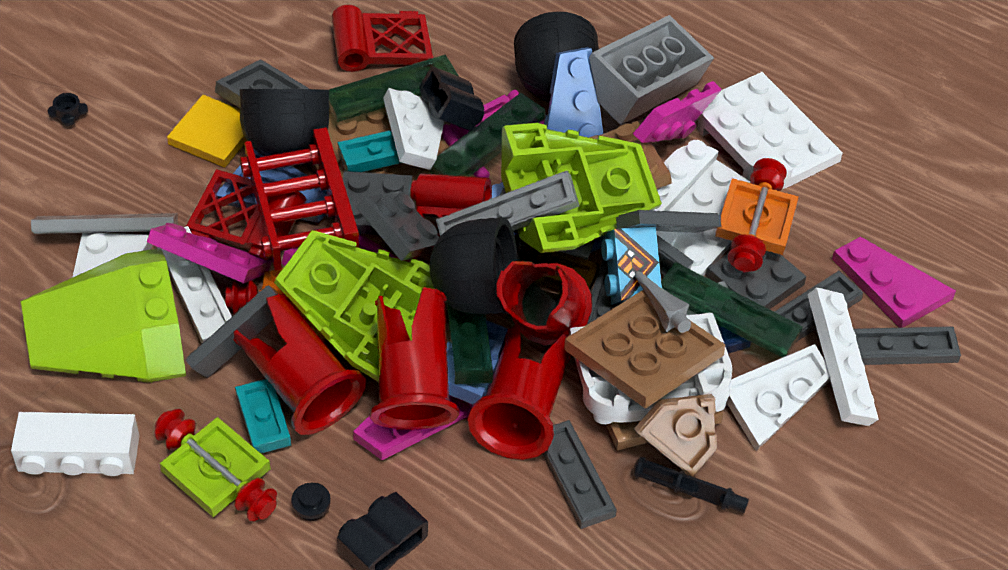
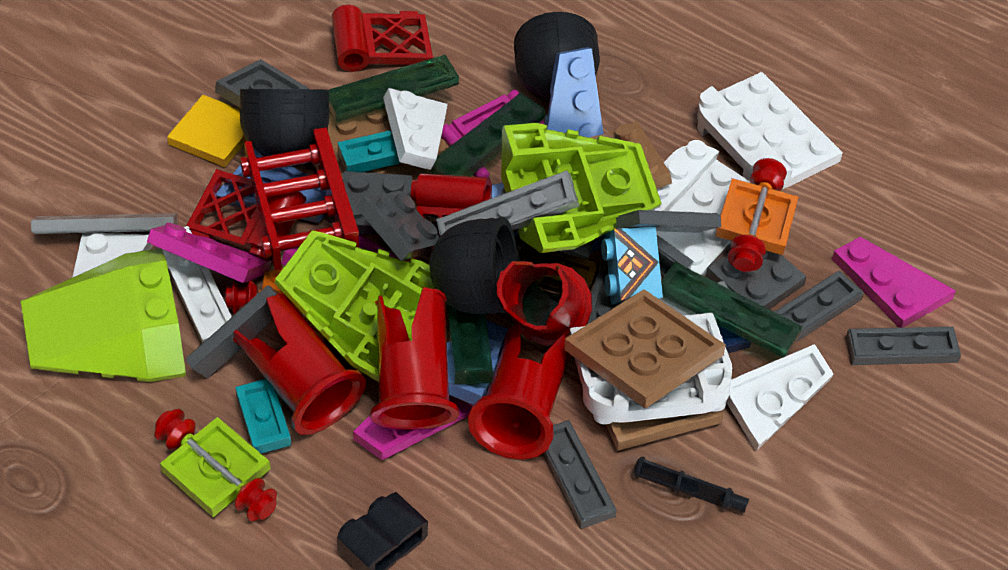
(67, 108): black plate -> none
(75, 443): white brick -> none
(311, 501): black plate -> none
(451, 99): black brick -> none
(647, 68): light grey slope -> none
(668, 307): light grey piece -> none
(676, 117): dark pink wing -> none
(682, 430): plate -> none
(842, 357): white plate -> none

